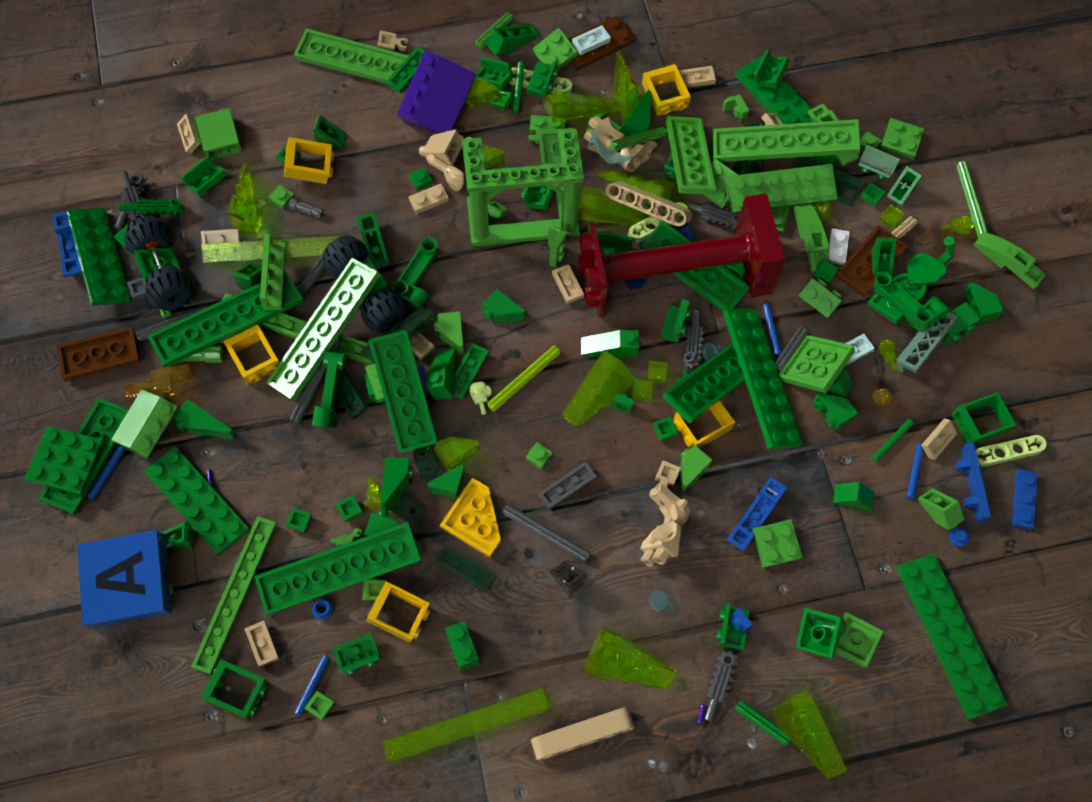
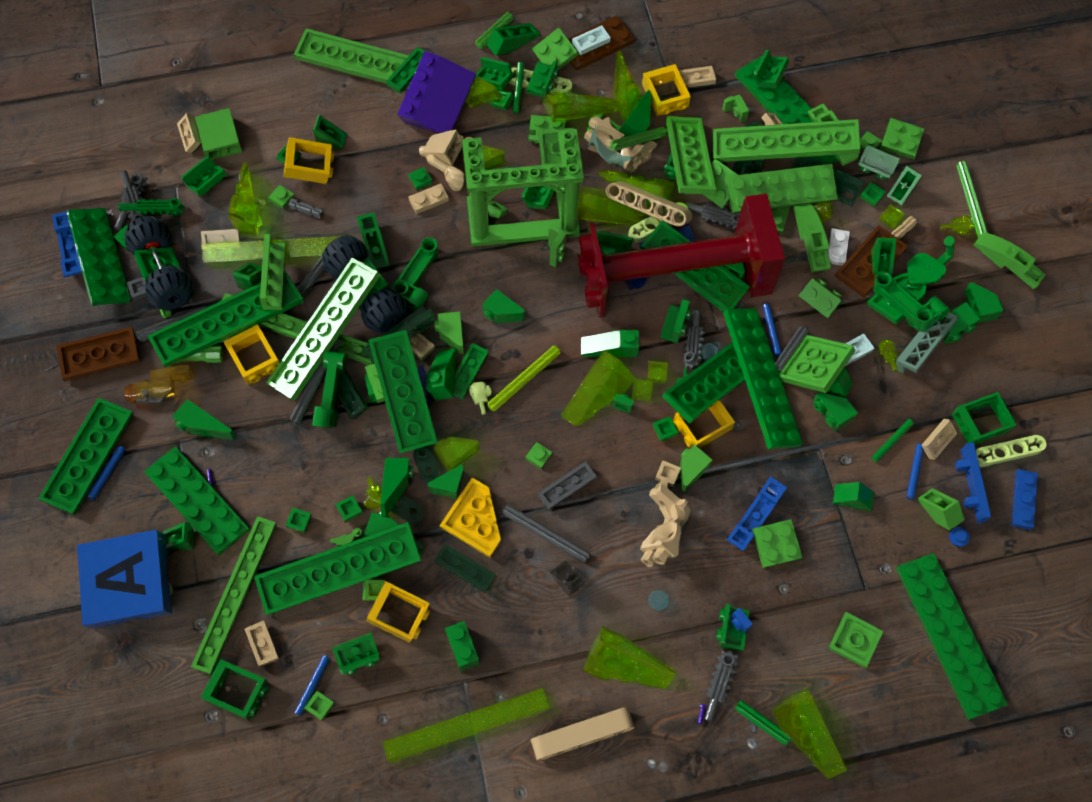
(64, 460): green plate -> none
(144, 423): bright green slope -> none
(322, 603): blue plate -> none
(389, 41): tan plate -> none
(568, 284): tan plate -> none
(820, 632): green slope -> none
(825, 271): green tile -> none
(882, 397): clear yellow plate -> none

